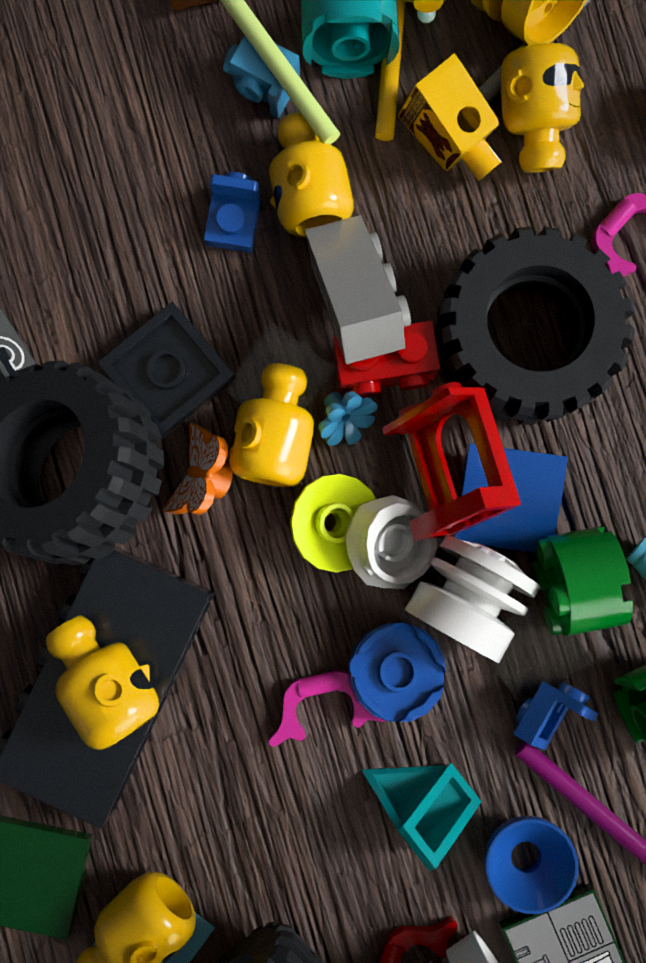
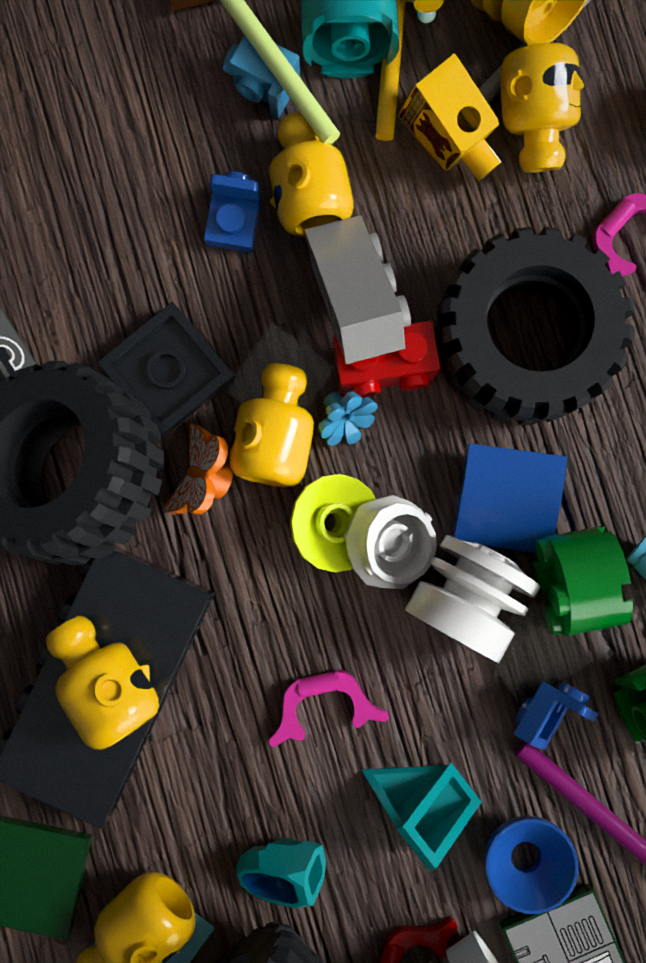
(283, 872): none -> teal rock
(396, 672): blue tile -> none
(424, 426): red panel -> none

